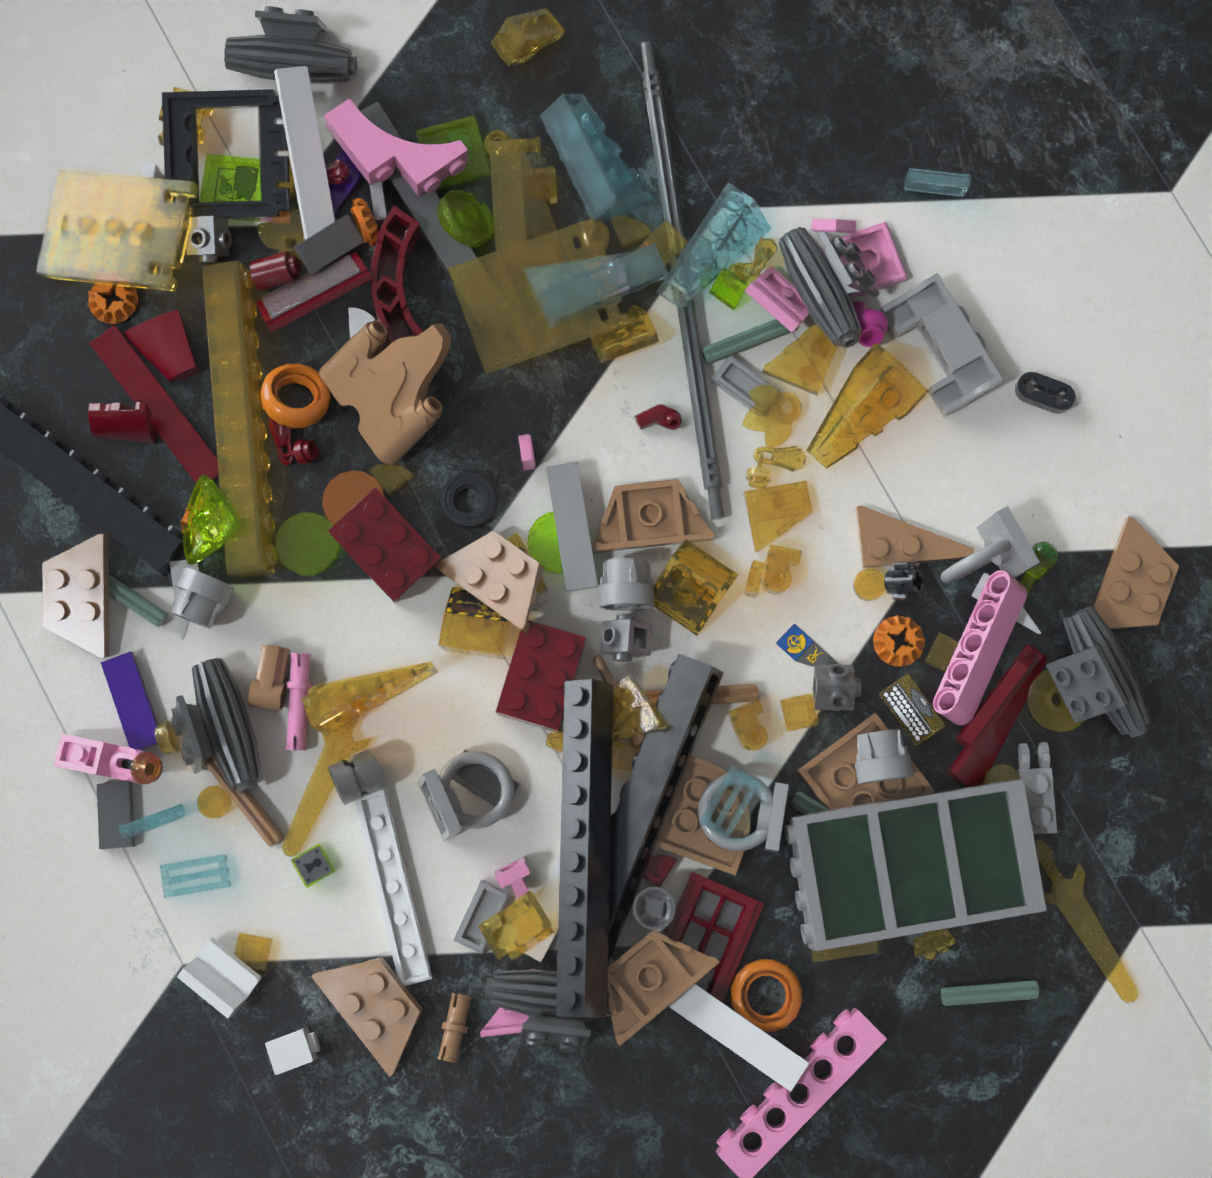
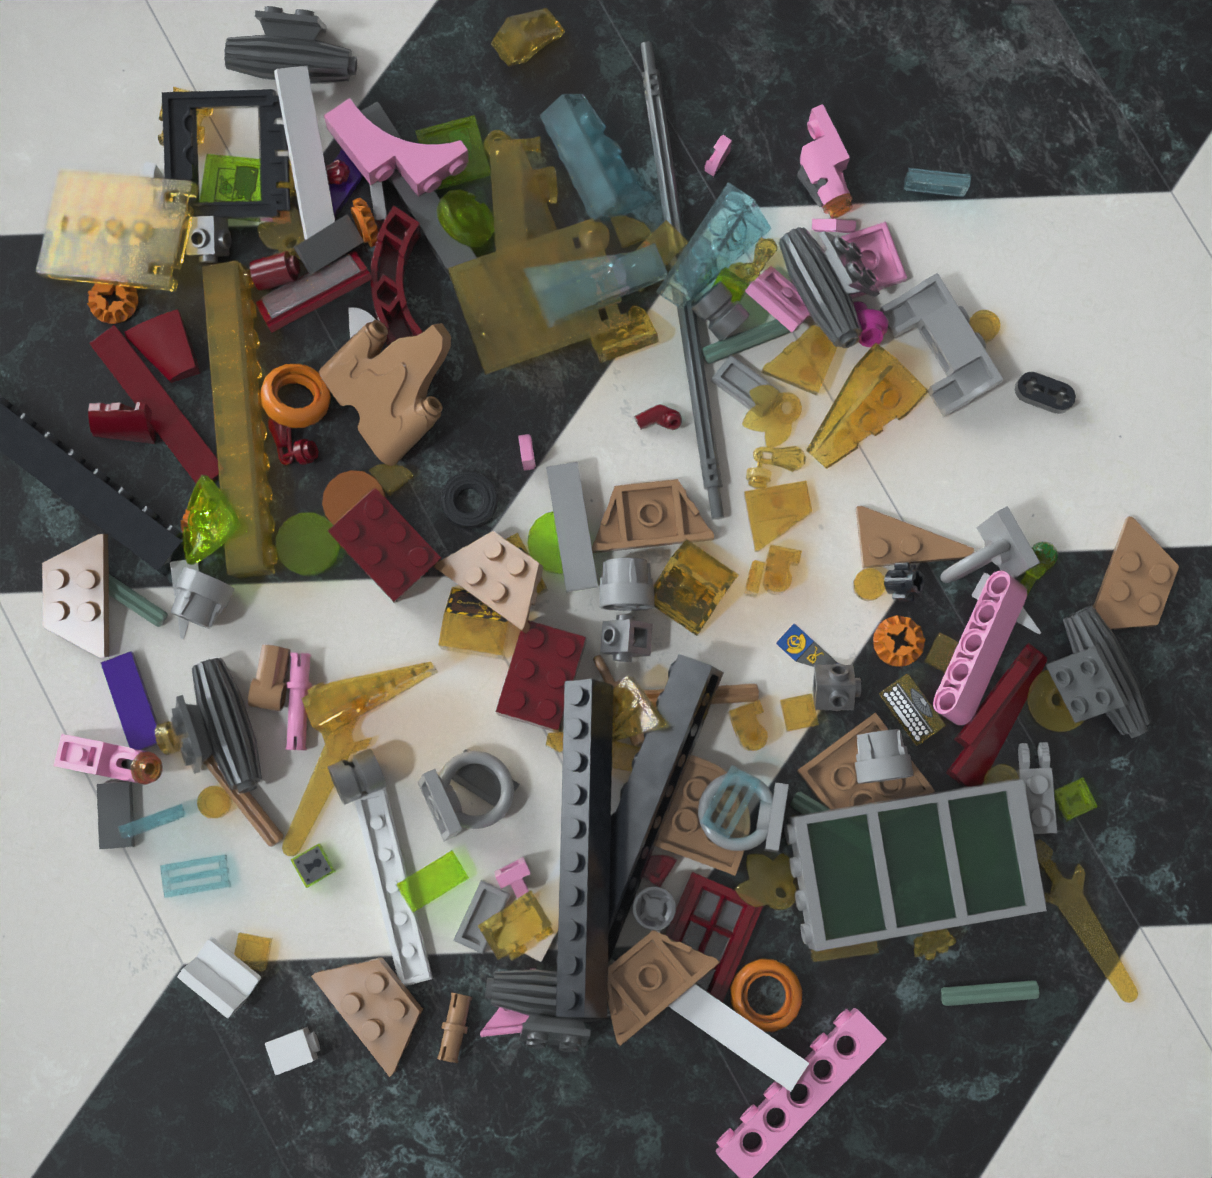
(432, 881): none -> clear neon green tile
(720, 311): none -> flat silver wheel
(722, 150): none -> bright pink tile
(765, 879): none -> clear yellow plate
(823, 165): none -> bright pink plate
(986, 324): none -> clear yellow tile
(1074, 799): none -> clear neon green tile

